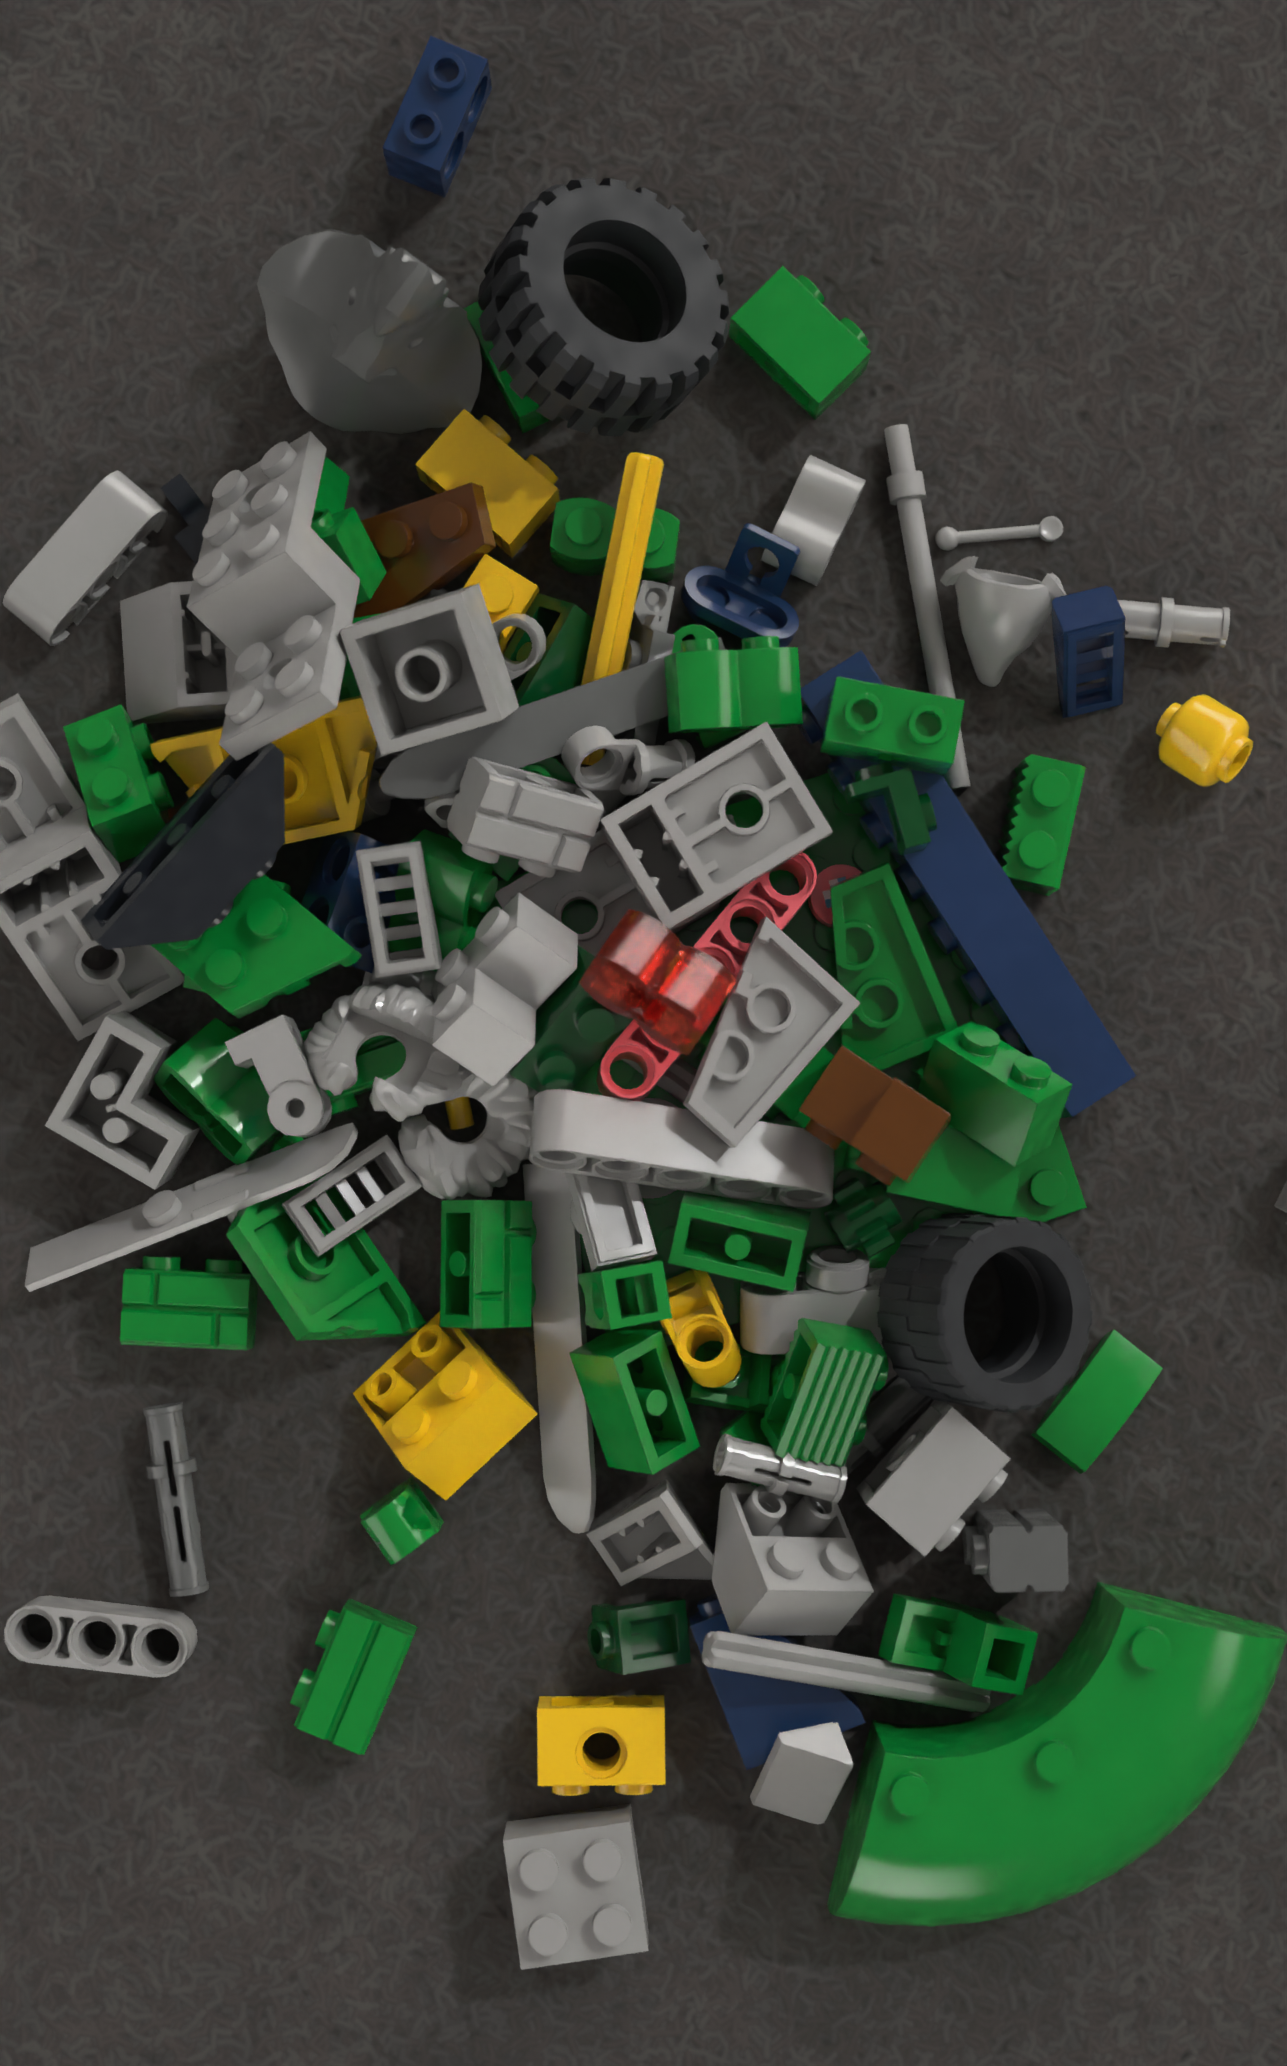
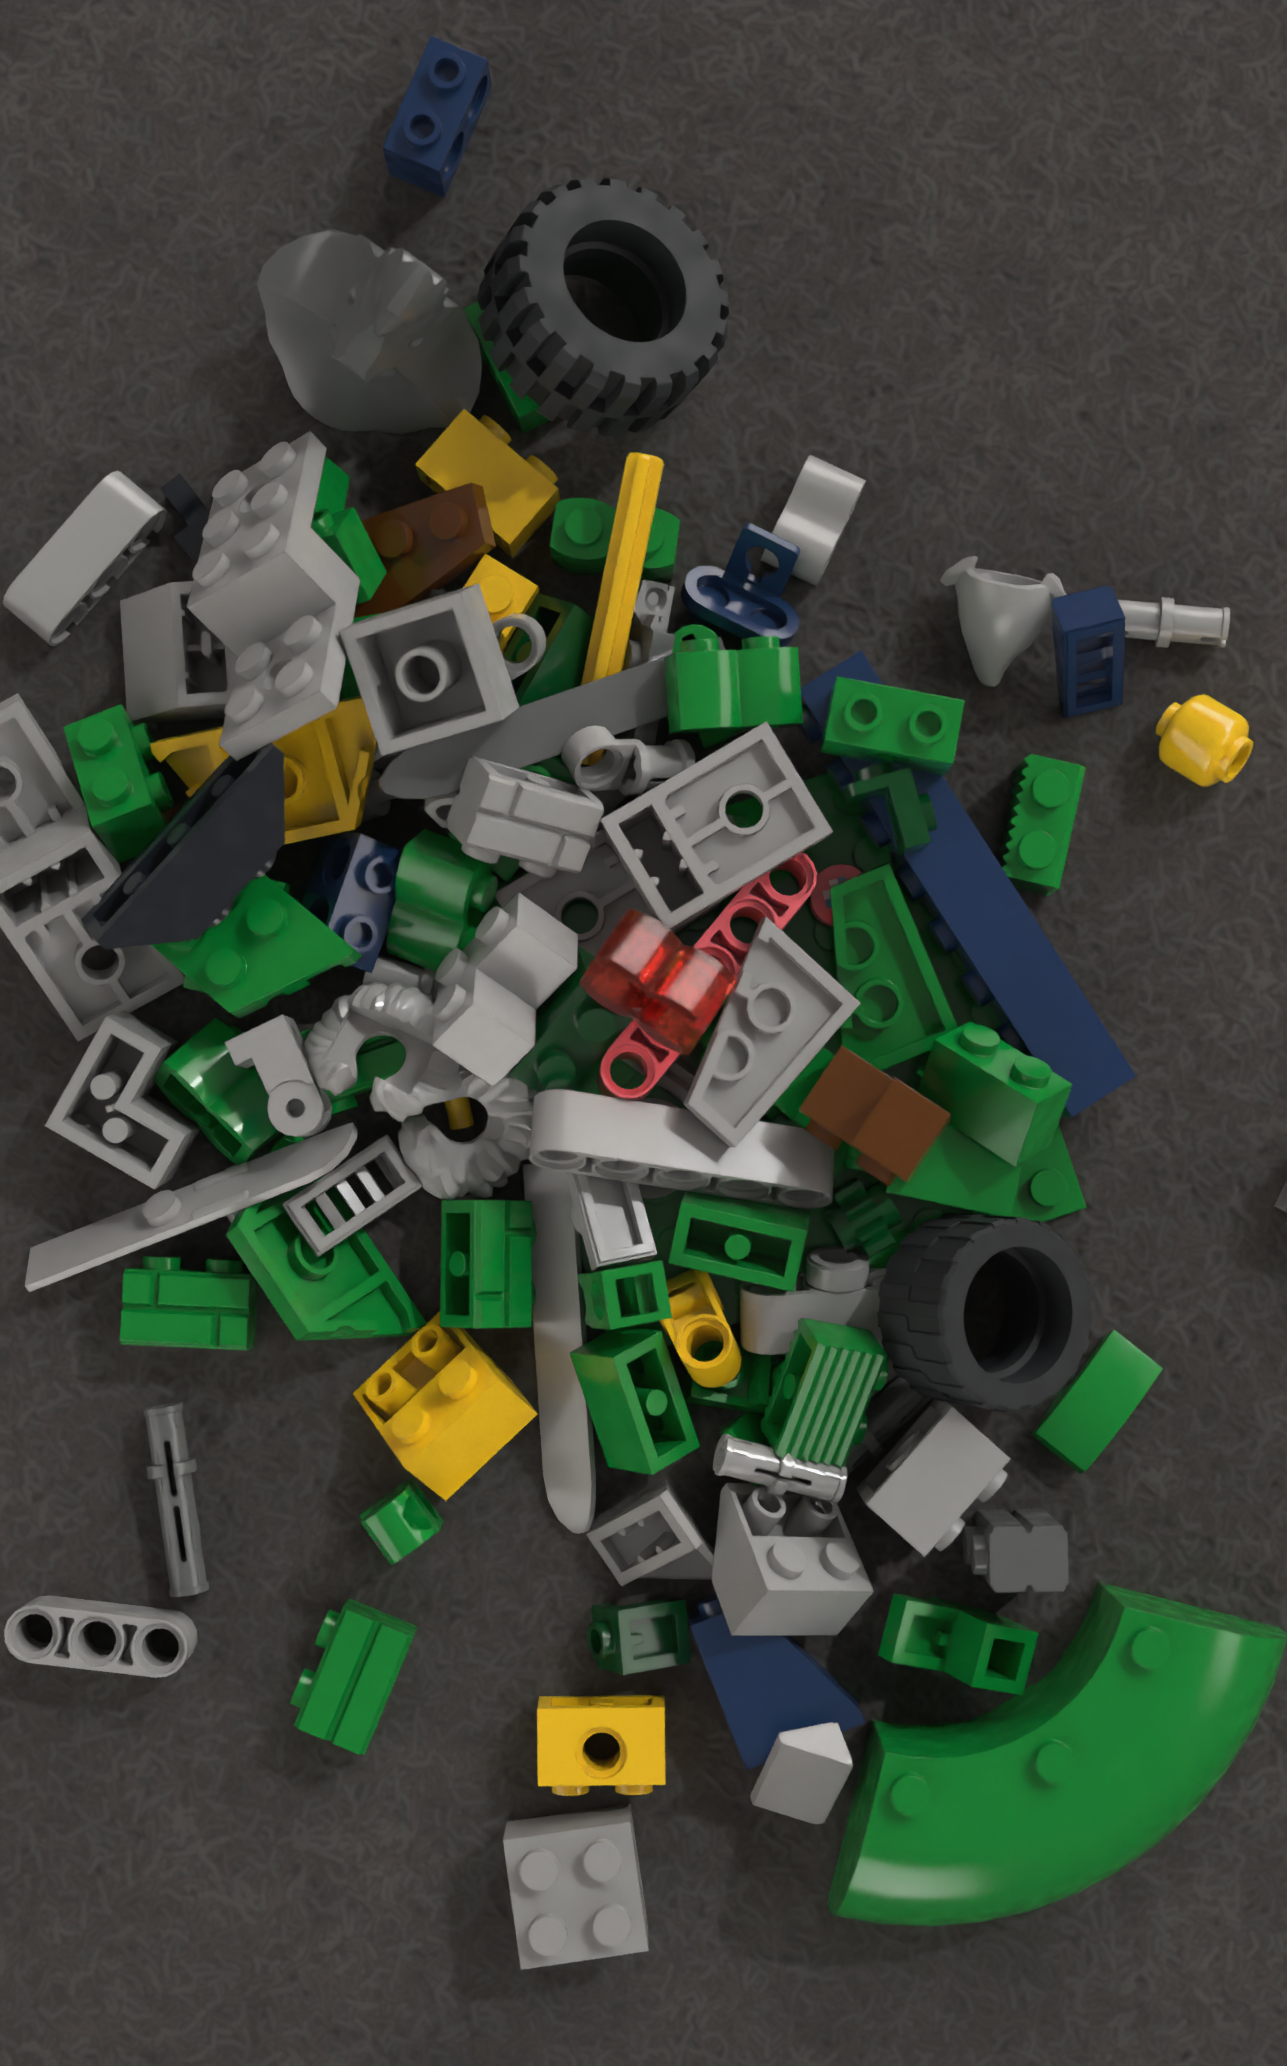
(404, 961): light grey slope -> none
(800, 341): green brick -> none
(840, 1671): light grey axle -> none
(906, 491): light grey bar -> none
(1048, 530): light grey hinge -> none

